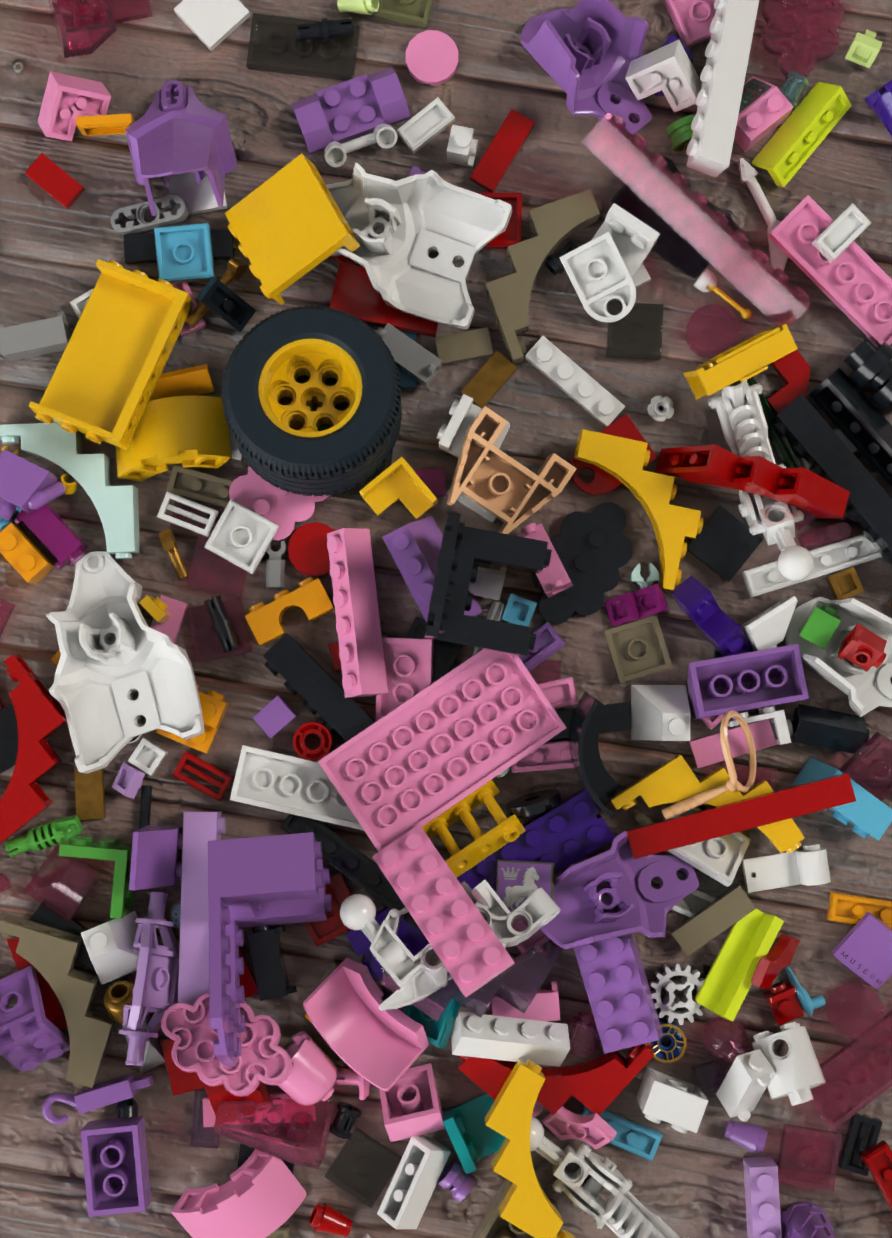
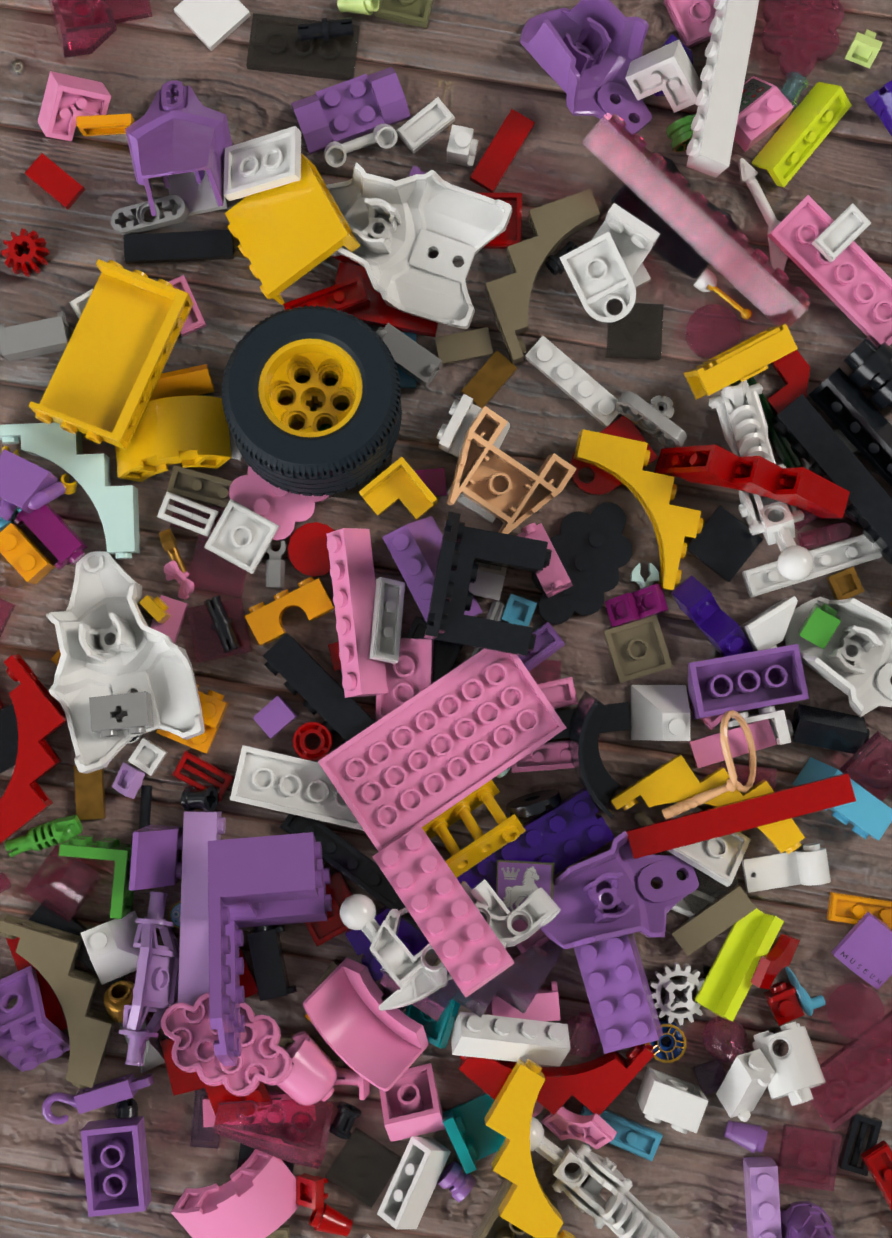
(24, 262): none -> red gear
(104, 711): none -> light grey brick
(173, 572): none -> bright pink piece
(184, 253): medium azure tile -> none
(199, 798): none -> black bush
(226, 304): black plate -> none
(234, 272): pearl gold piece -> none
(262, 163): none -> white plate
(310, 1191): none -> red tile
(341, 296): none -> red tile
(387, 620): none -> white tile
(432, 57): bright pink tile -> none
(650, 420): none -> light grey beam
(863, 648): red brick -> none

